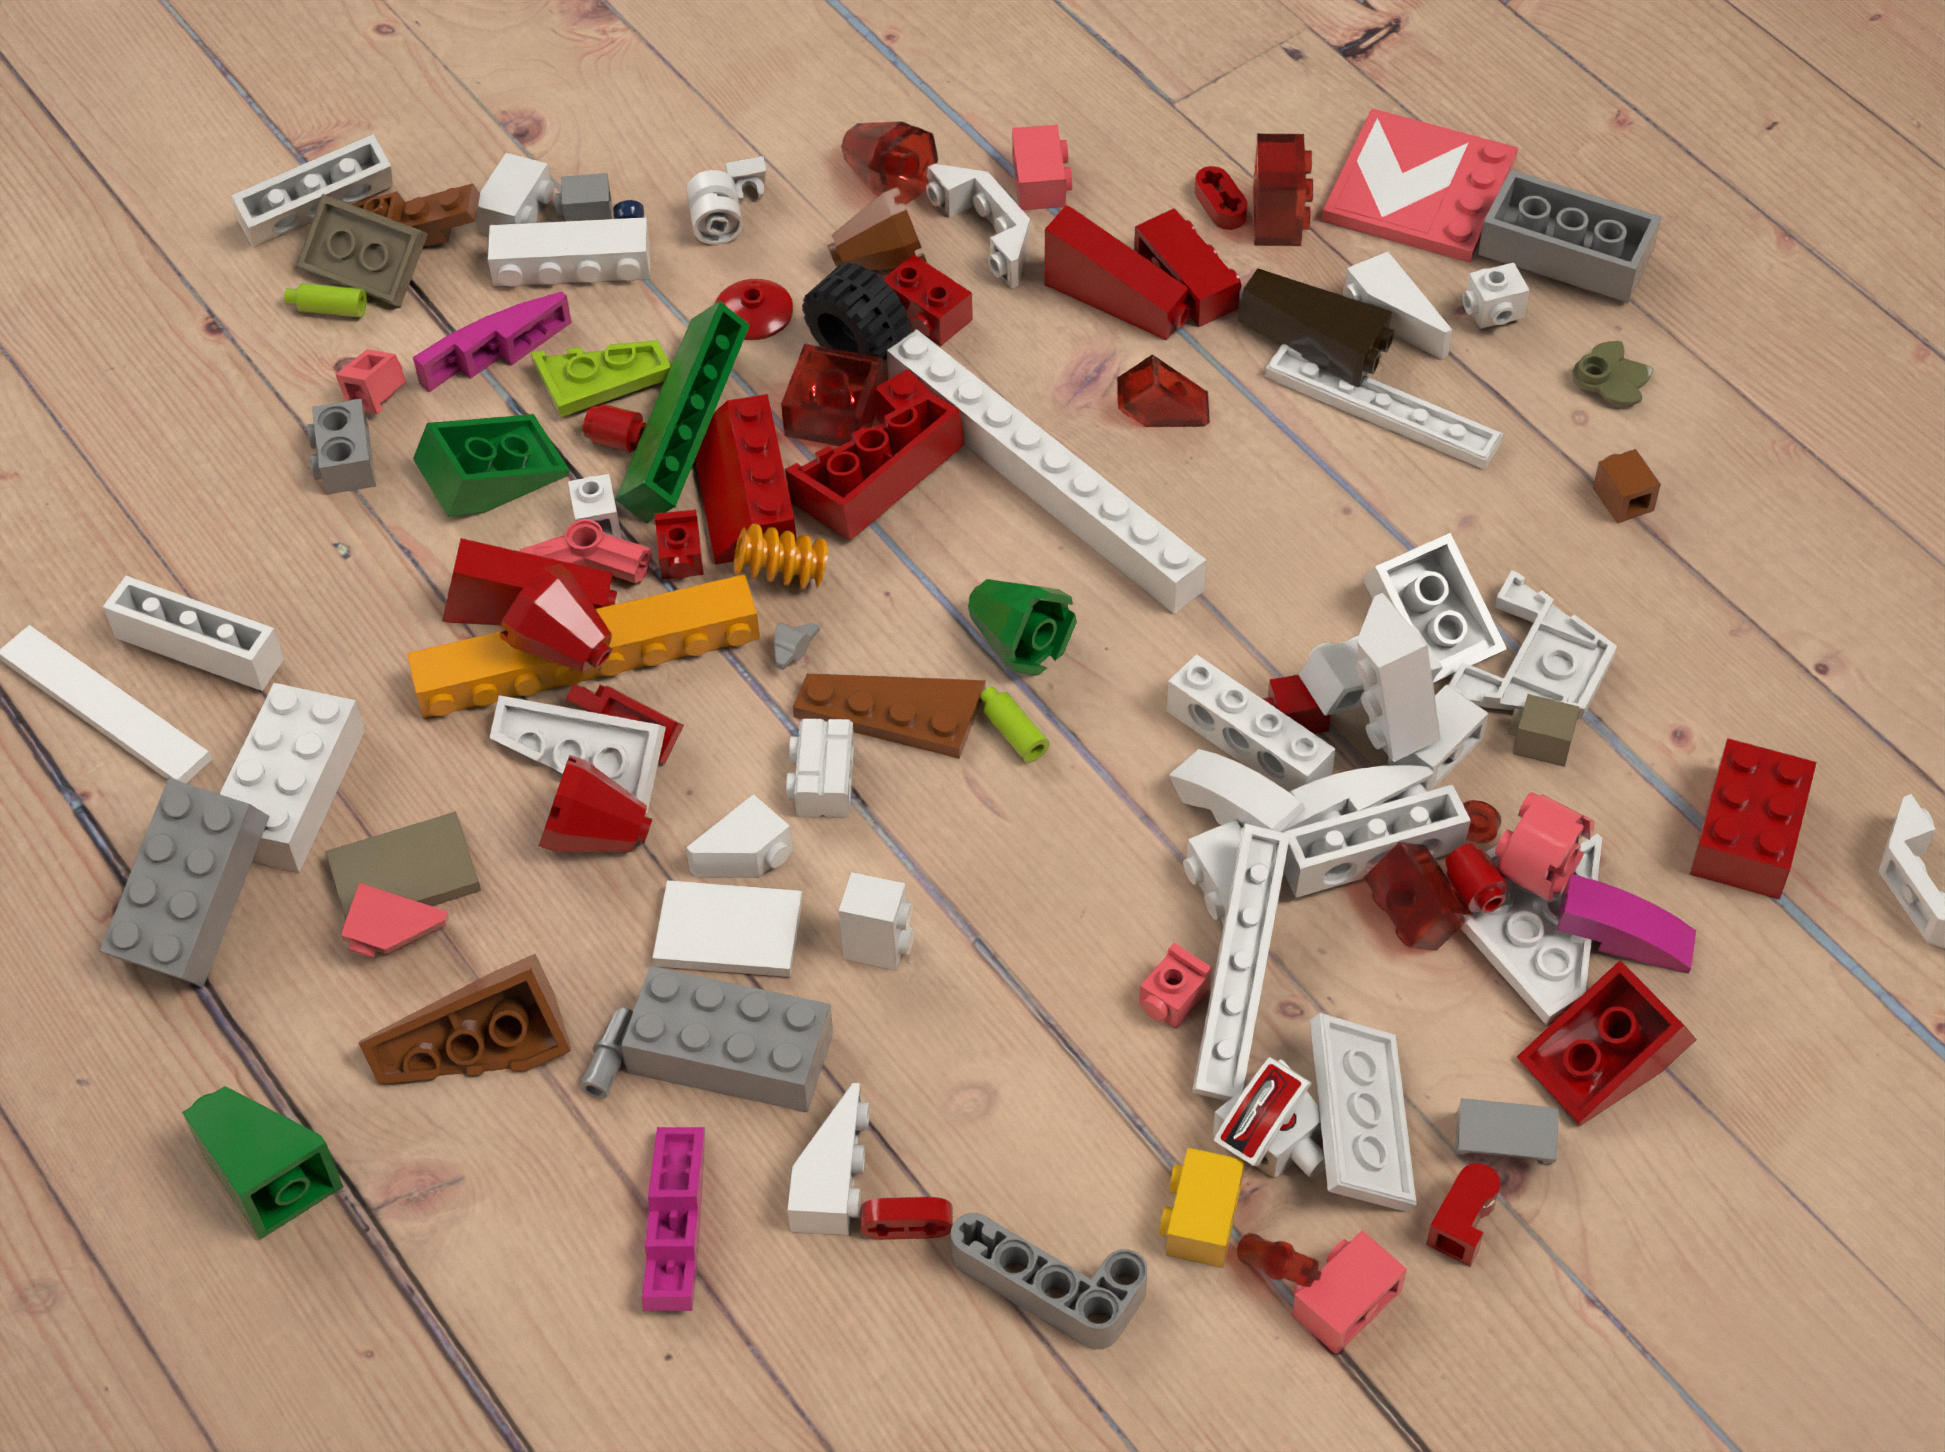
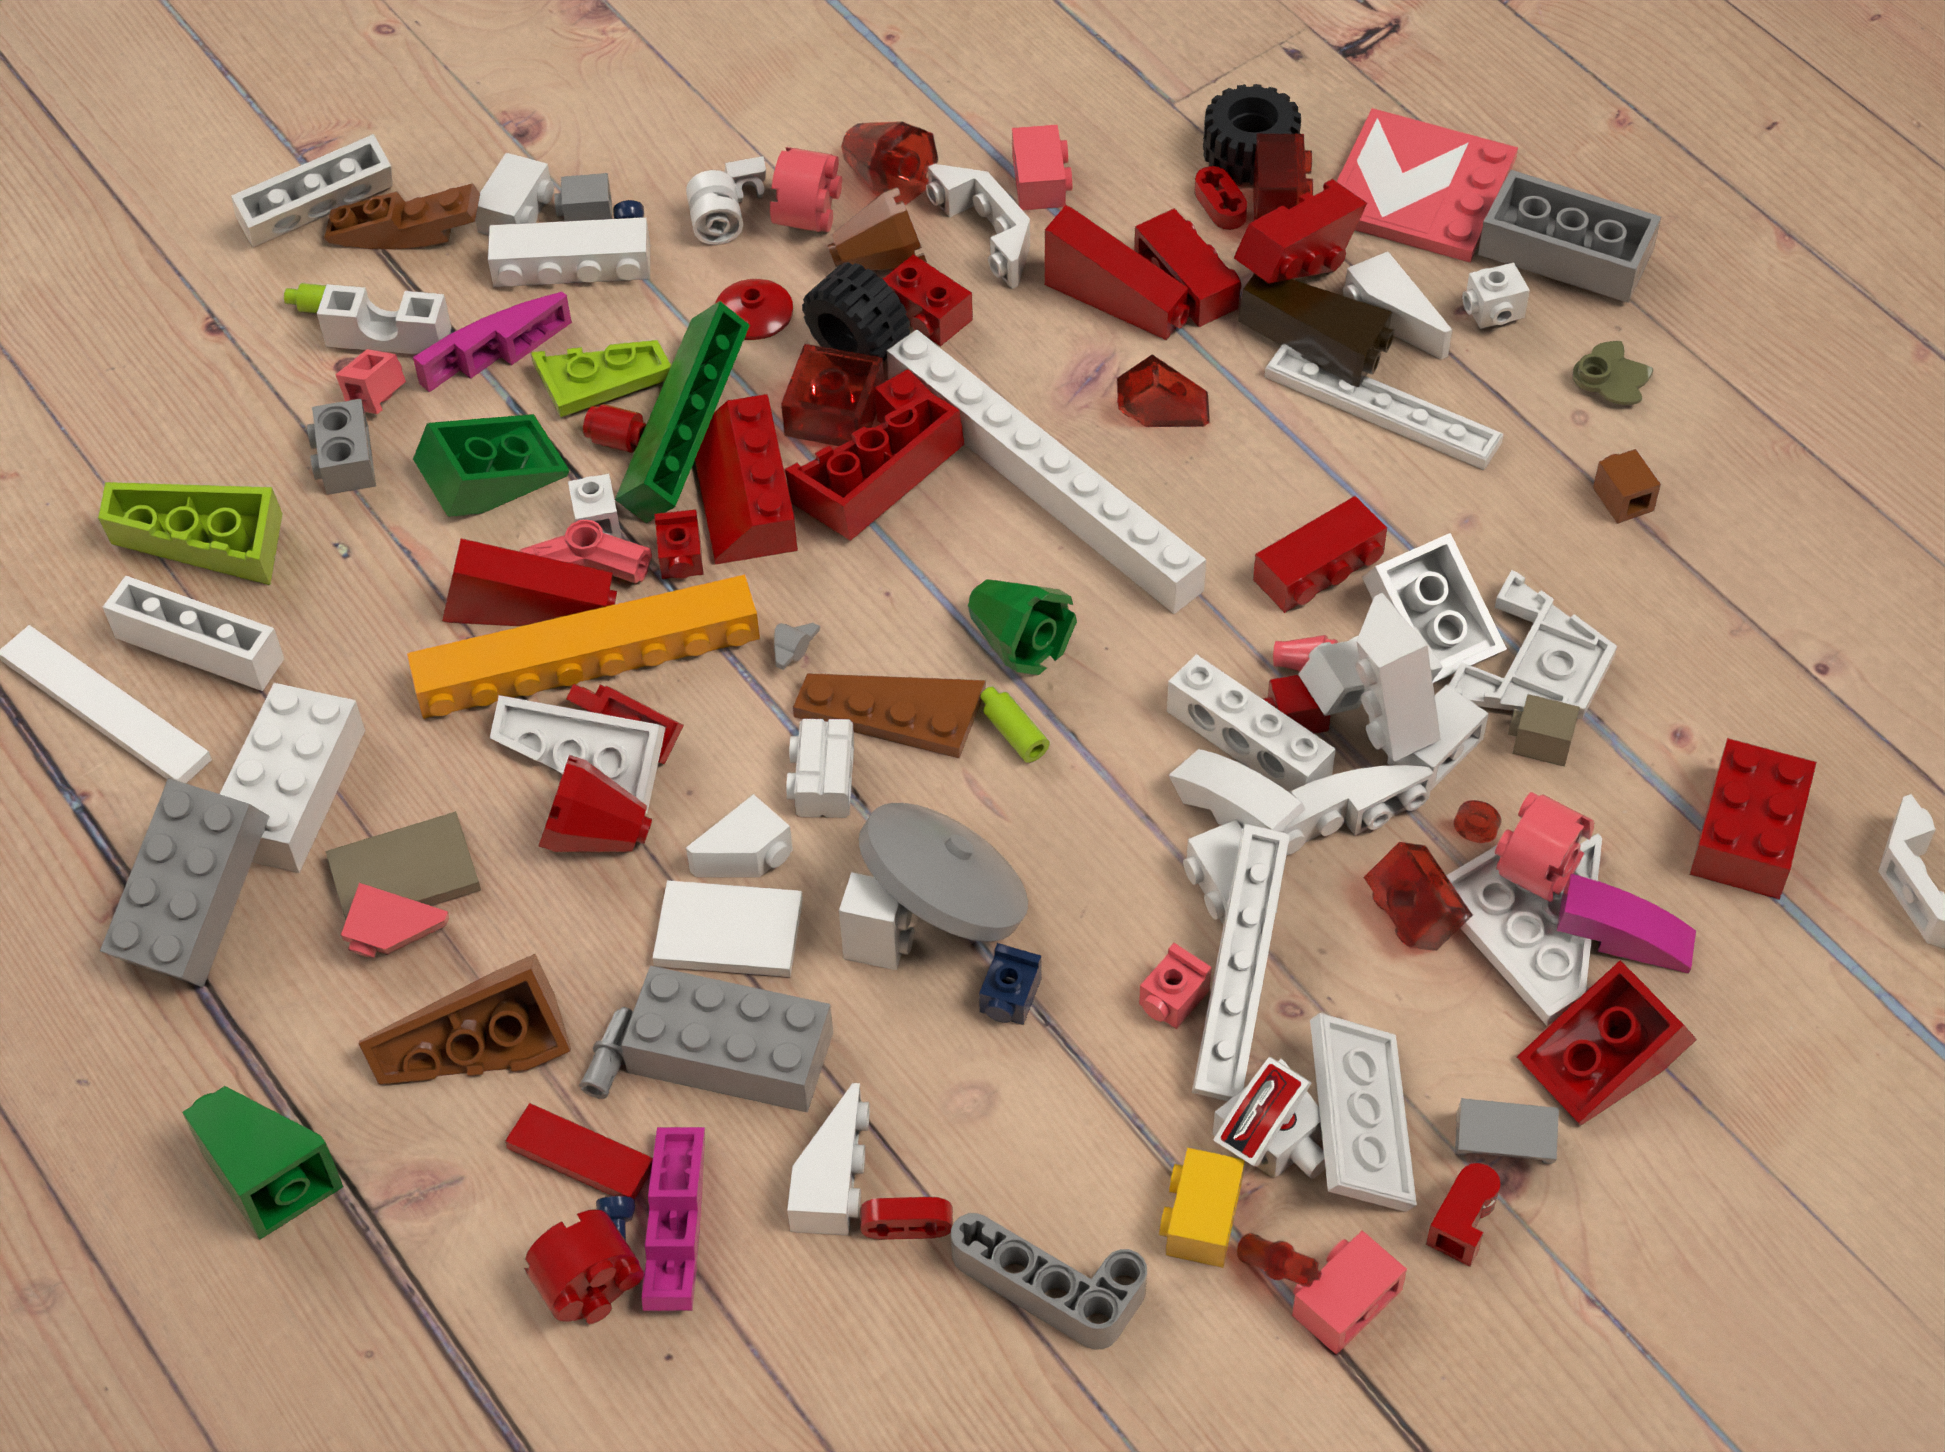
(198, 525): none -> lime wedge
(356, 323): none -> white arch
(361, 250): dark tan tile -> none
(557, 622): red cone -> none
(579, 1152): none -> red tile
(582, 1267): none -> red brick
(619, 1210): none -> dark blue piece
(781, 555): light orange piece -> none
(805, 189): none -> coral brick
(943, 872): none -> light grey dish
(1010, 984): none -> dark blue brick
(1236, 119): none -> black tyre
(1295, 653): none -> coral cone
(1303, 238): none -> red wedge
(1320, 554): none -> red brick
(1353, 843): white brick -> none
(1476, 878): red brick -> none

